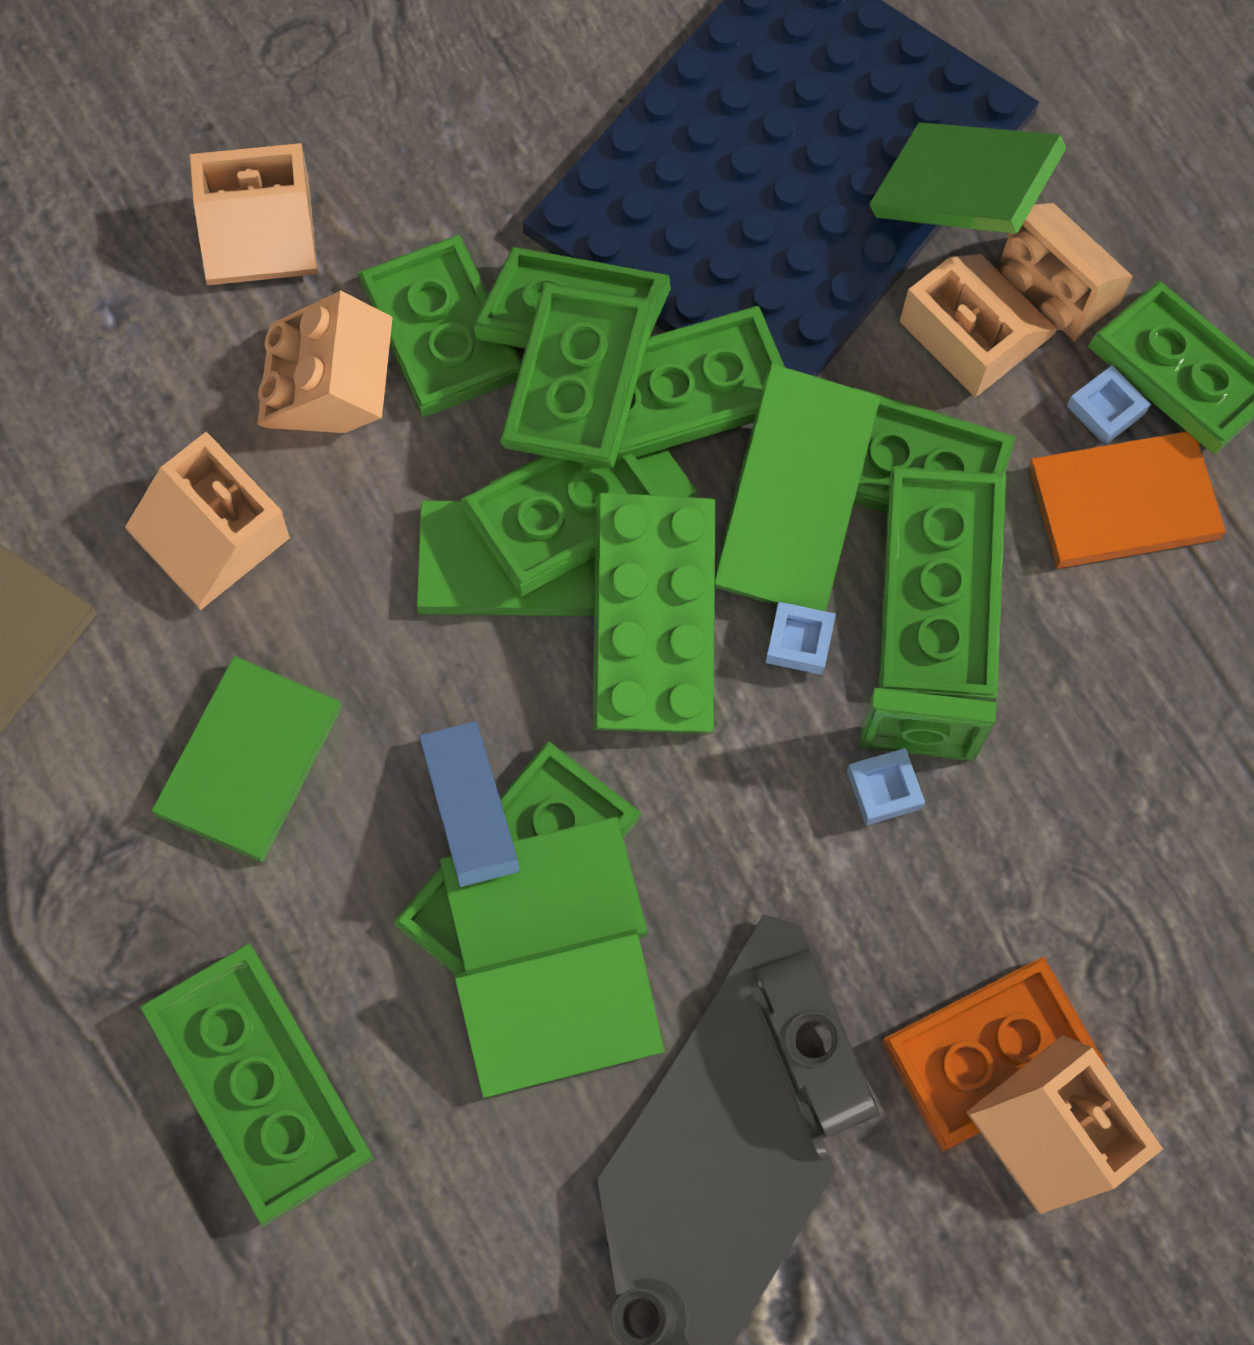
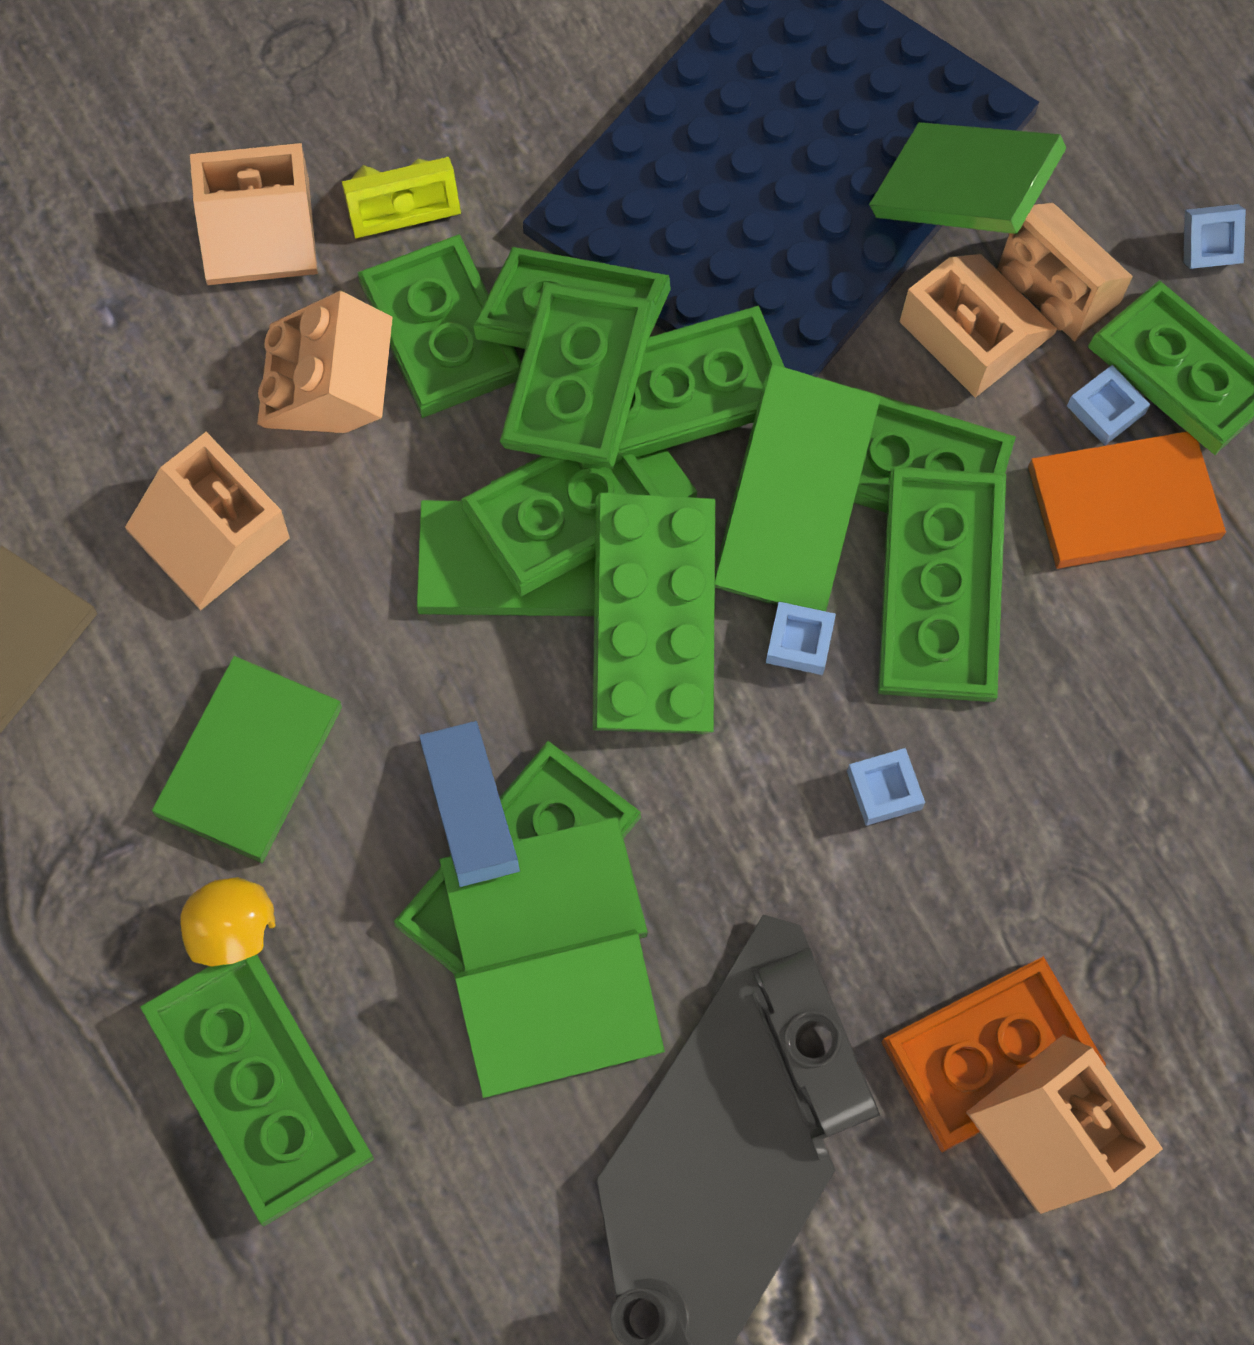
(226, 921): none -> yellow hair
(401, 196): none -> neon yellow tile
(926, 724): bright green tile -> none
(1214, 236): none -> light blue plate

